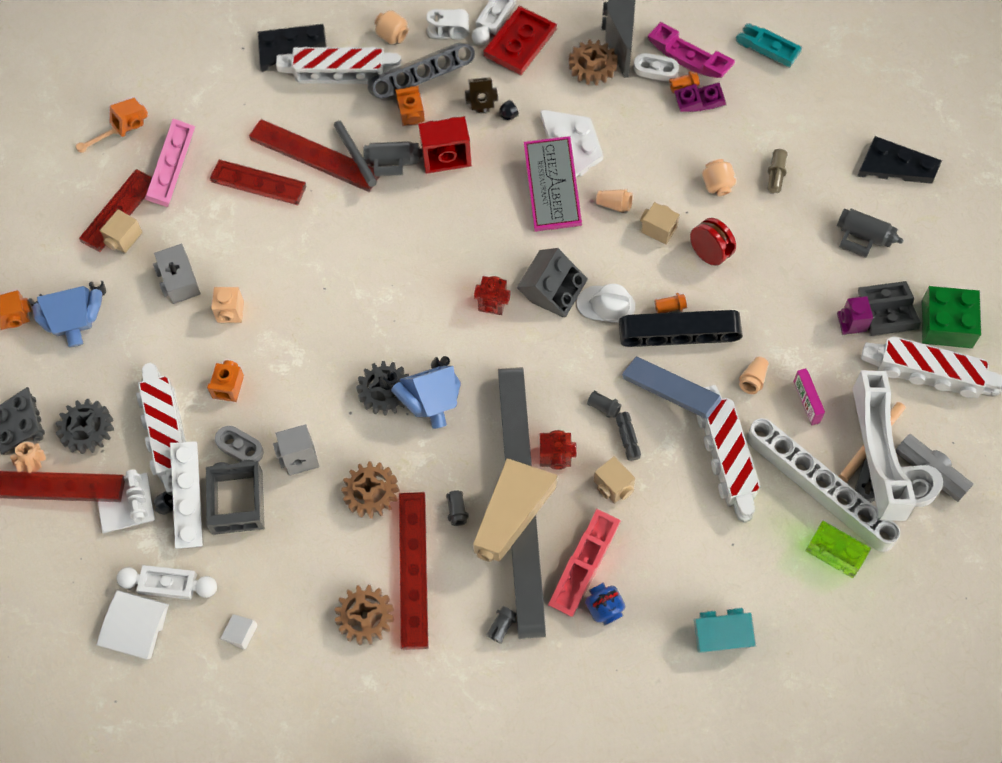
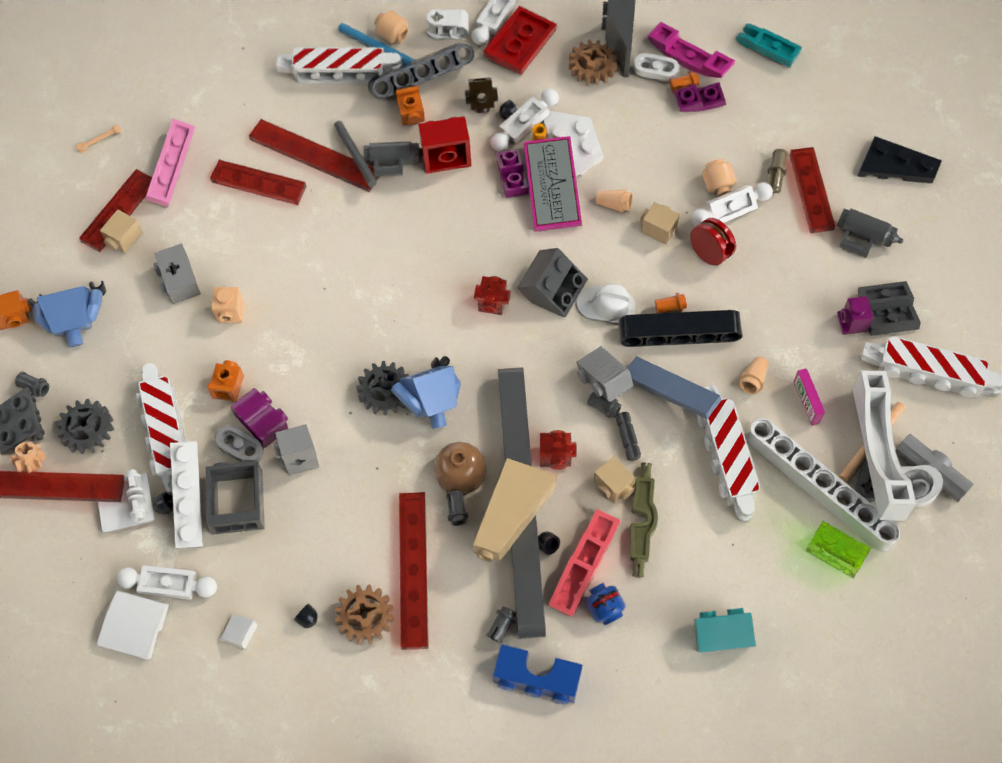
(38, 387): none -> dark grey pin
(127, 116): orange brick -> none
(259, 416): none -> magenta brick
(283, 40): black wing -> none
(307, 617): none -> black hinge
(371, 42): none -> dark azure bar
(374, 499): medium nougat gear -> none
(460, 467): none -> medium nougat cylinder
(512, 173): none -> magenta slope
(524, 119): none -> white plate
(539, 132): none -> light orange pin
(548, 542): none -> black hinge
(559, 683): none -> blue arch
(604, 374): none -> light grey brick
(642, 531): none -> olive piece
(733, 203): none -> white plate
(812, 190): none -> clear red tile
(951, 317): green brick -> none

